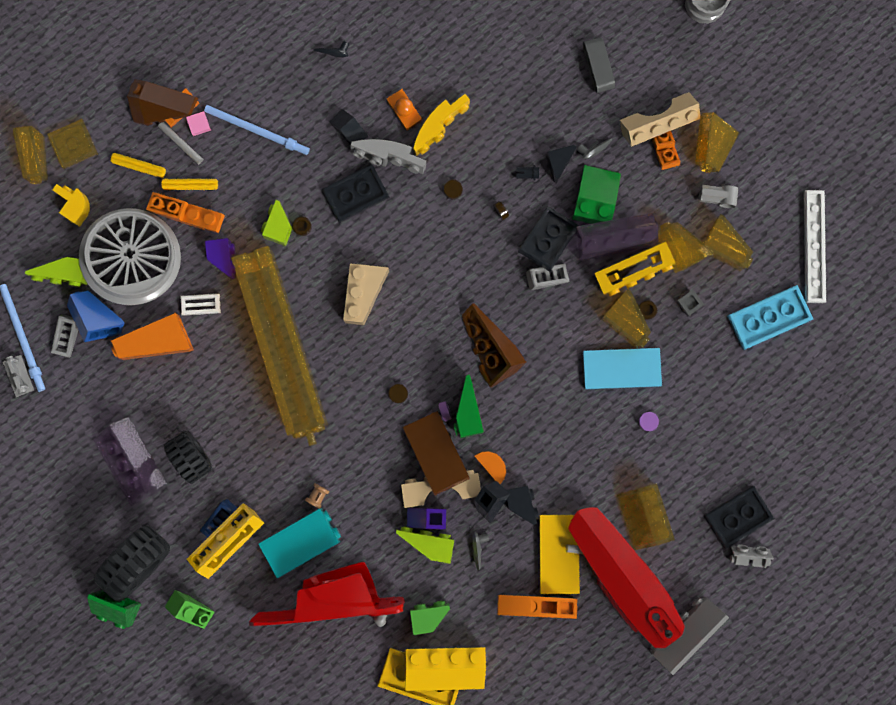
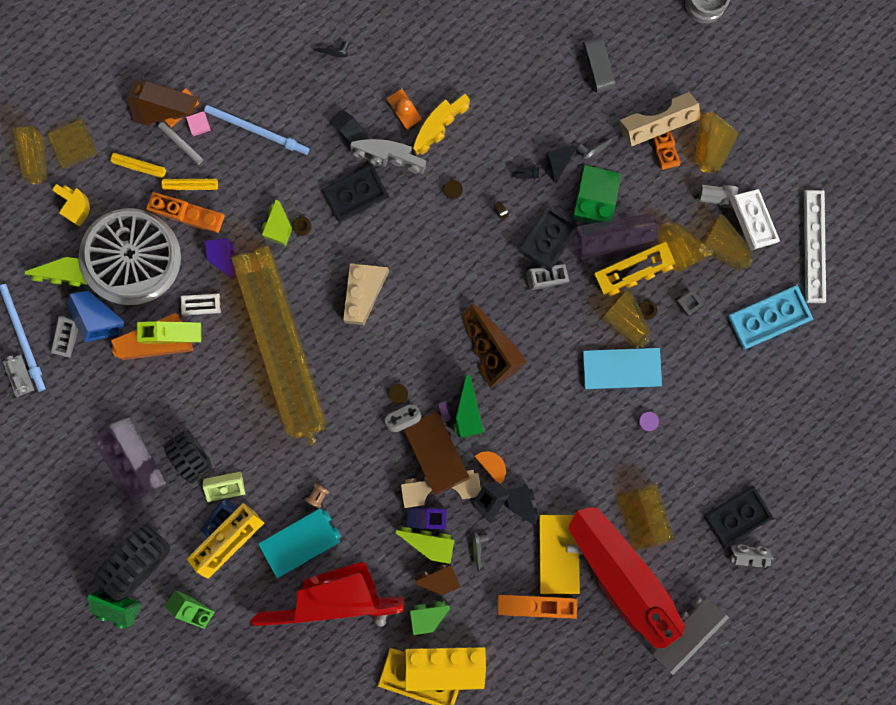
(168, 332): none -> lime slope
(223, 486): none -> yellowish green slope
(403, 418): none -> light grey beam
(440, 581): none -> reddish brown slope
(754, 219): none -> white tile

